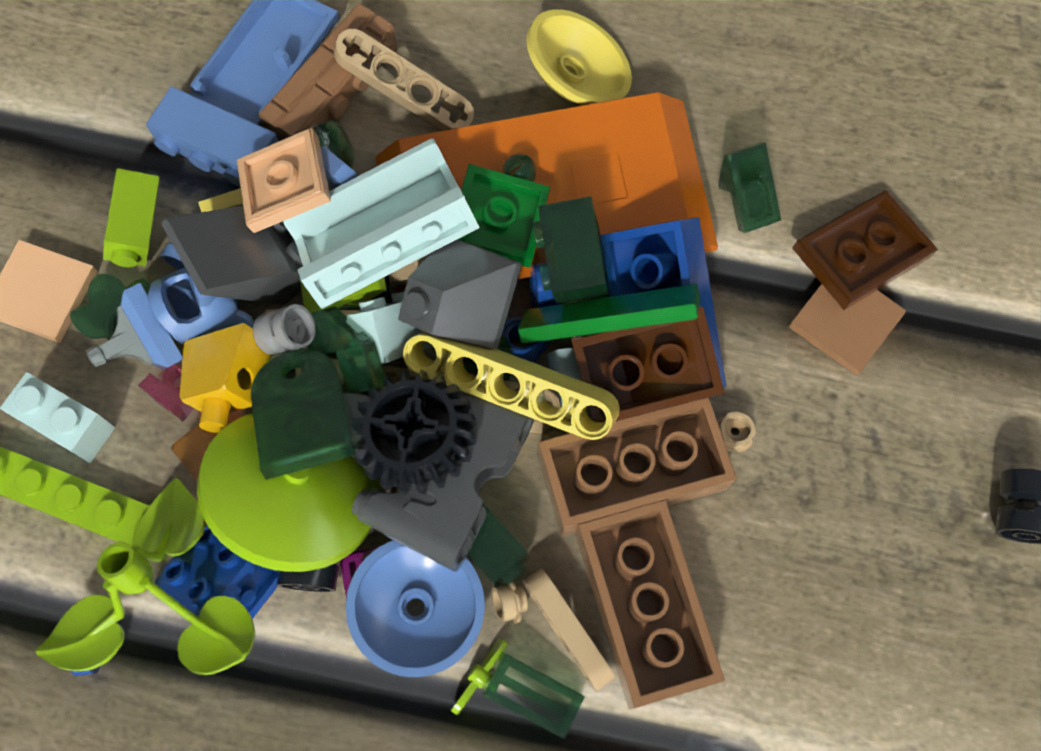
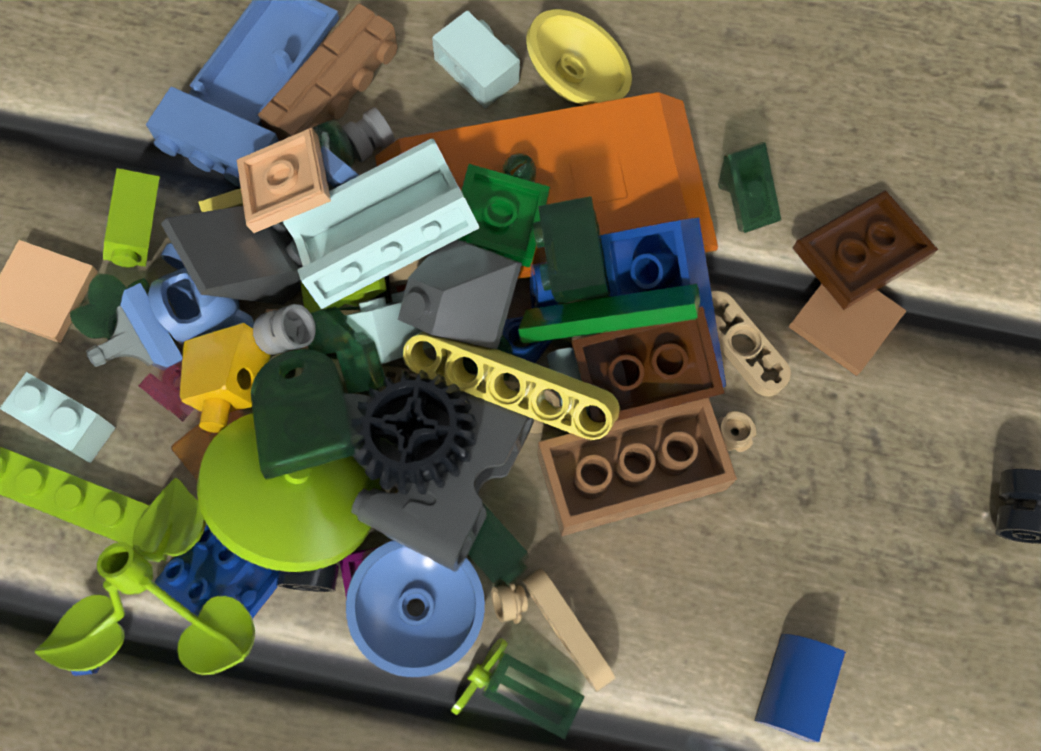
(369, 134): none -> light grey wheel
(400, 88): tan beam -> none
(476, 58): none -> light aqua brick
(648, 605): medium nougat brick -> none
(740, 361): none -> tan beam
(800, 687): none -> blue brick

